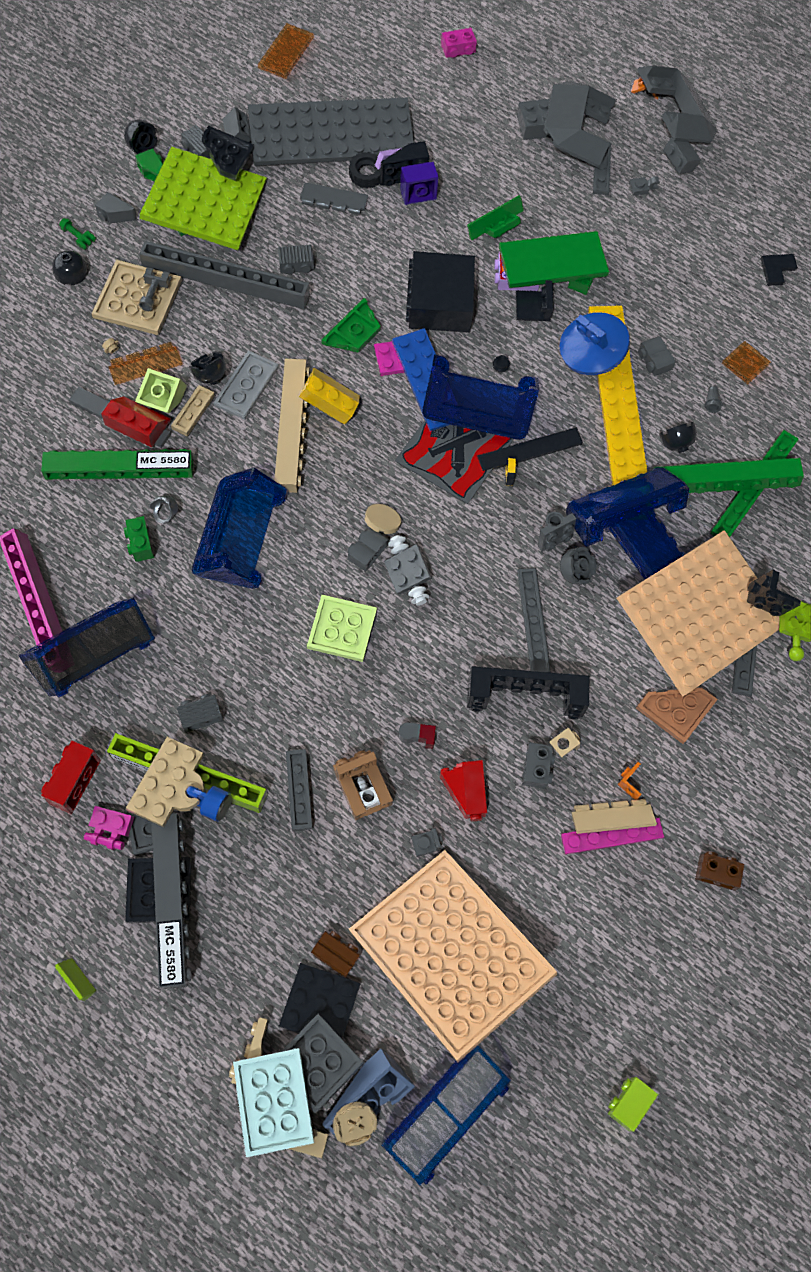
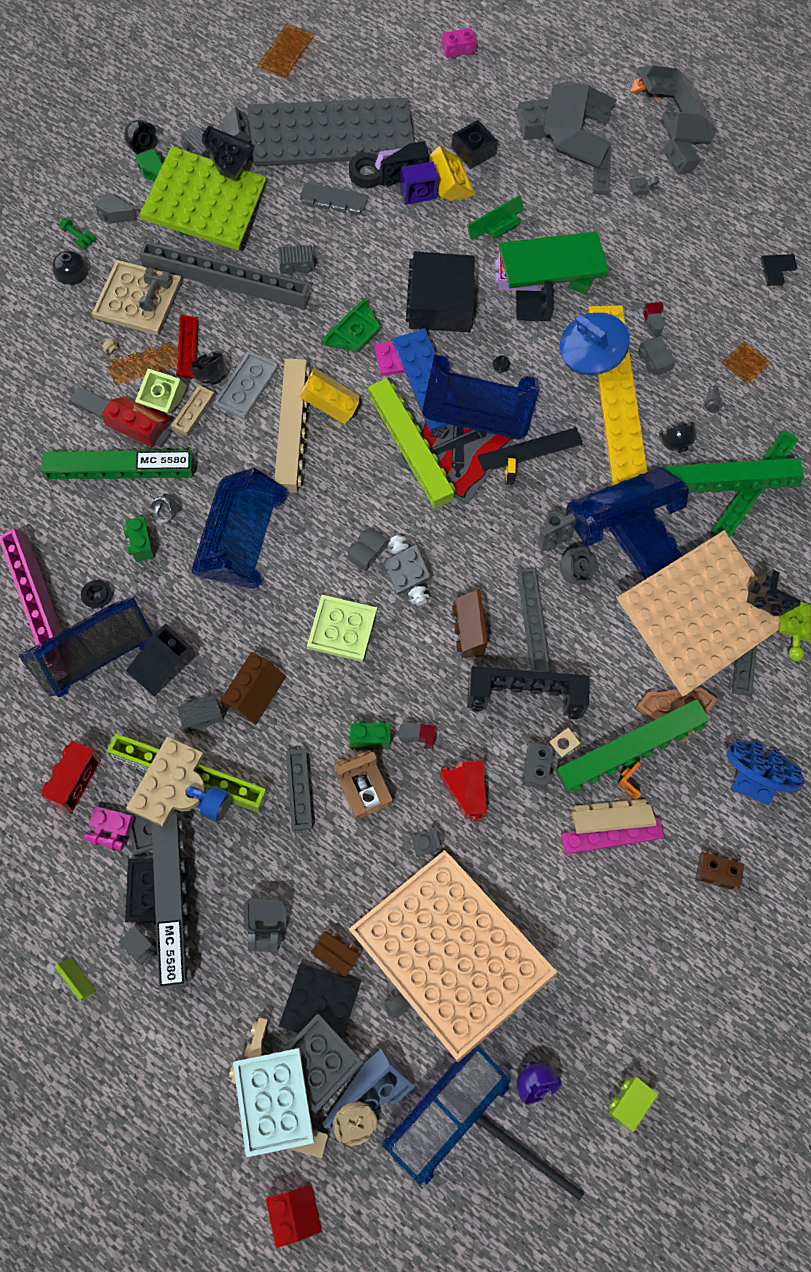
(96, 586): none -> black gear
(139, 945): none -> dark grey brick
(160, 660): none -> black slope
(186, 345): none -> red tile
(253, 688): none -> reddish brown slope
(265, 923): none -> dark grey piece
(293, 1215): none -> red slope
(369, 735): none -> green brick
(382, 518): tan tile -> none
(396, 1006): none -> dark grey cone
(411, 444): none -> lime brick
(452, 179): none -> yellow slope
(470, 625): none -> reddish brown slope
(474, 144): none -> black brick
(528, 1156): none -> black piece
(536, 1081): none -> dark purple cylinder
(631, 746): none -> green brick
(653, 319): none -> leg
(761, 775): none -> blue bracket

